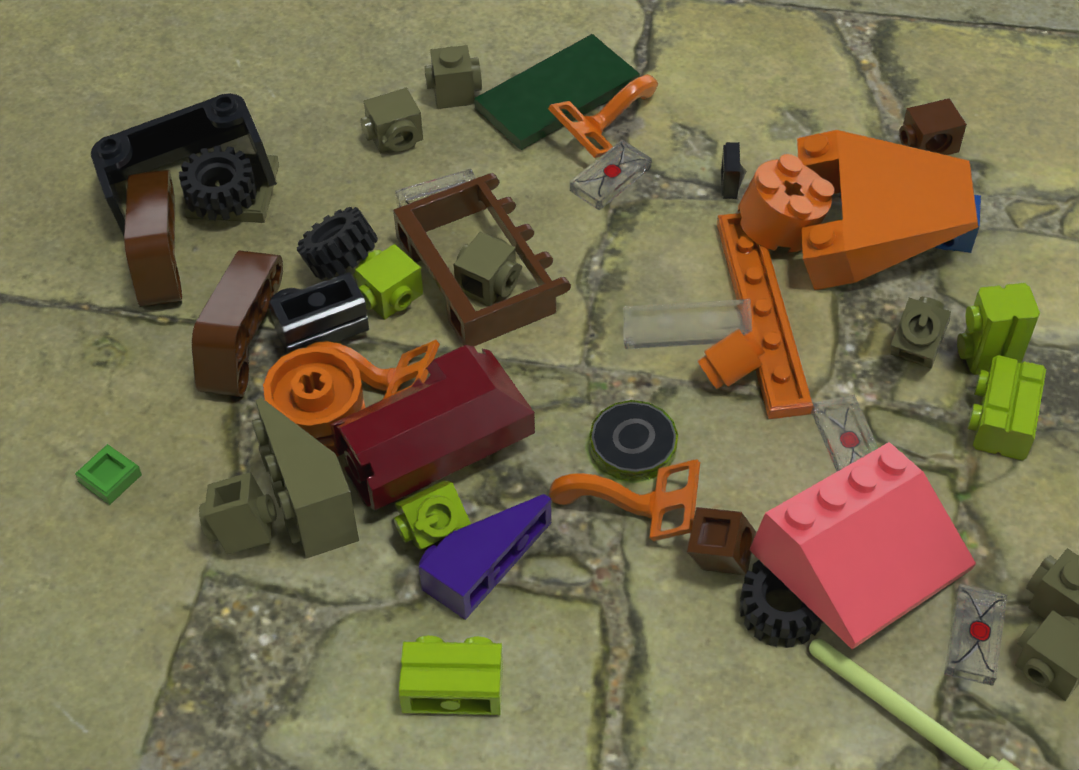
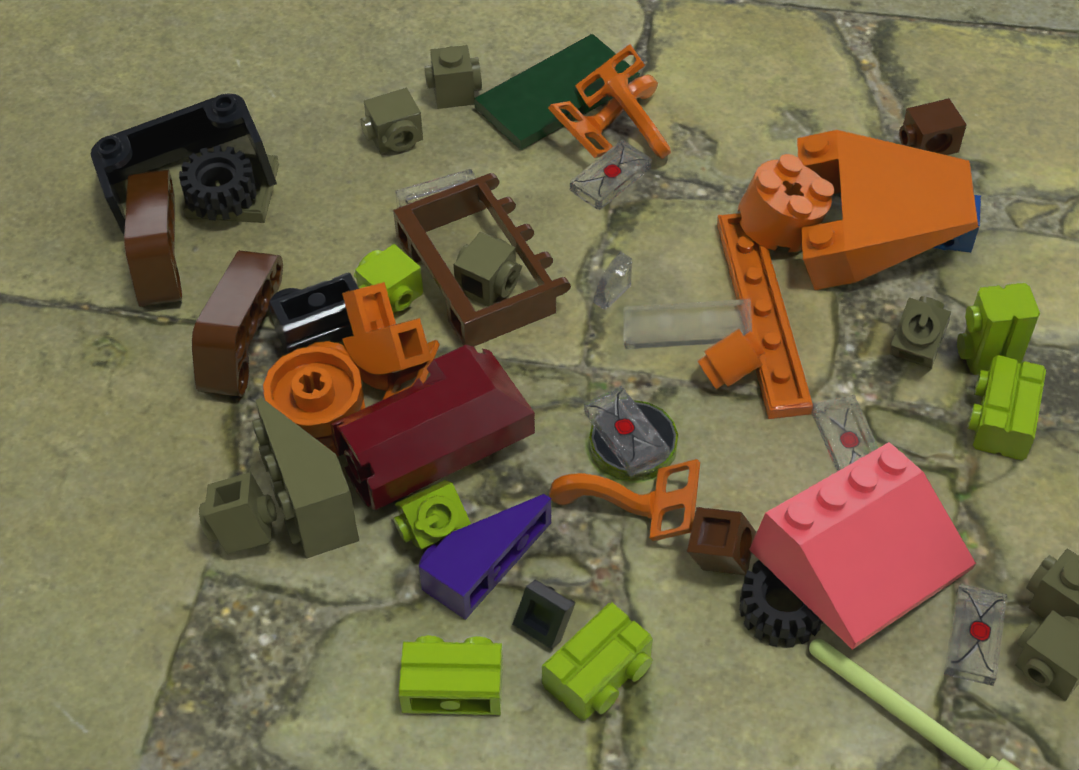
(108, 474): bright green tile -> none
(337, 243): black tyre -> none
(377, 340): none -> orange brick
(543, 613): none -> black tile
(598, 662): none -> lime brick
(614, 281): none -> clear tile
(617, 86): none -> orange piece
(626, 430): none -> clear tile
(731, 170): black tile -> none

